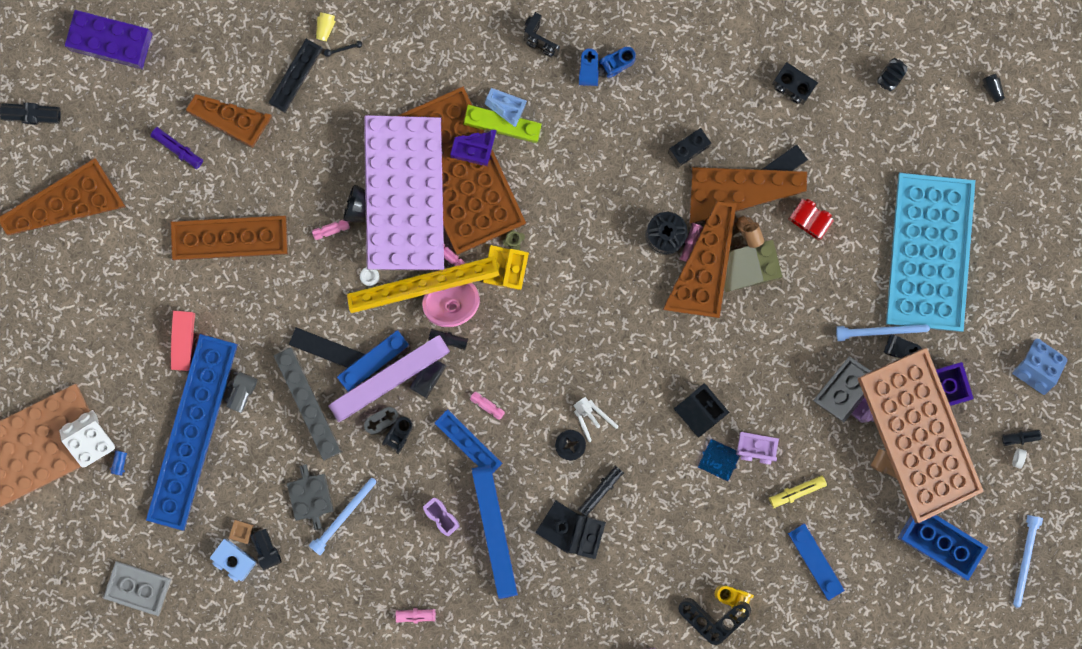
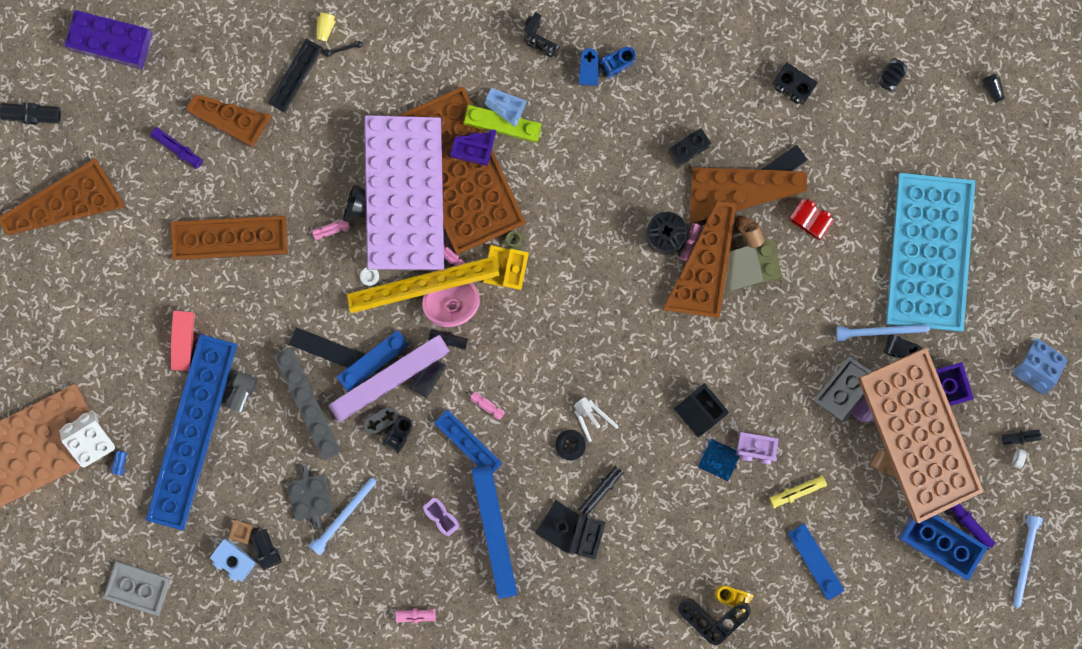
(965, 518): none -> dark purple pin

